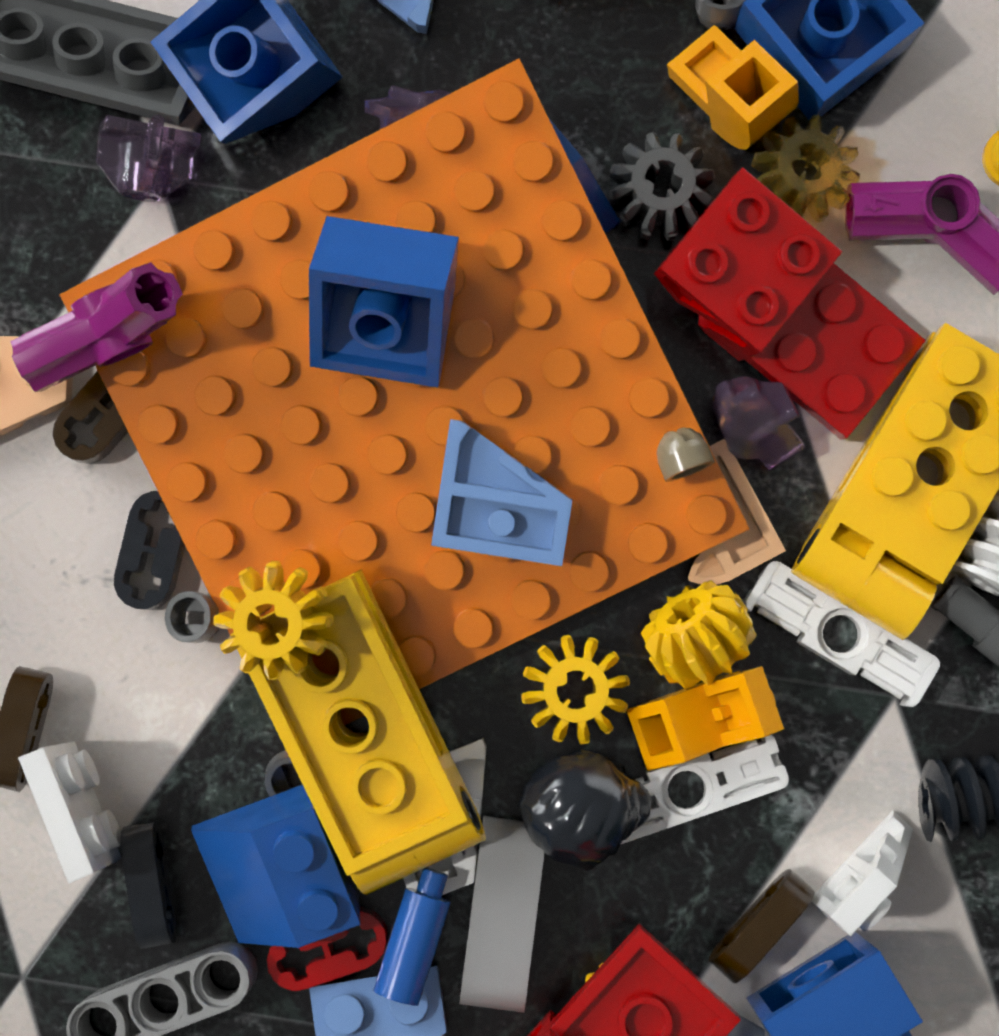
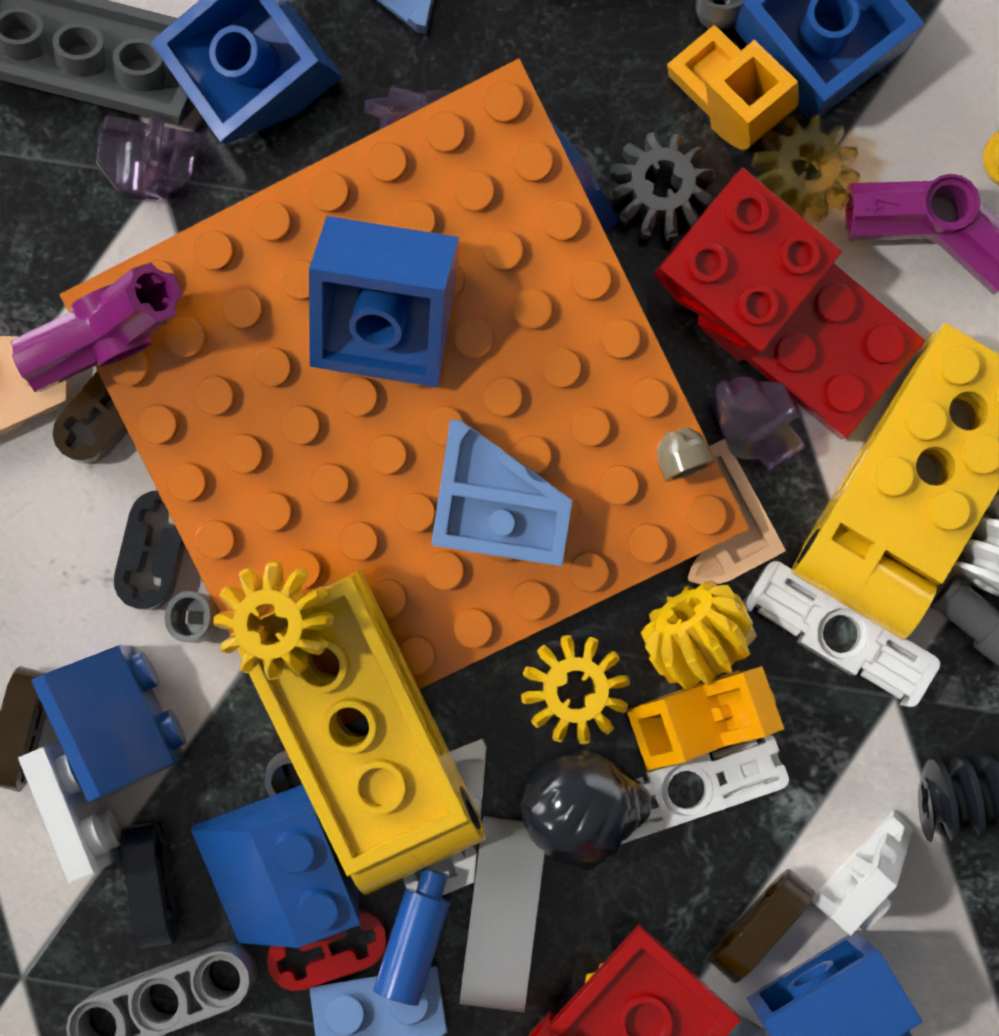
(110, 720): none -> blue slope

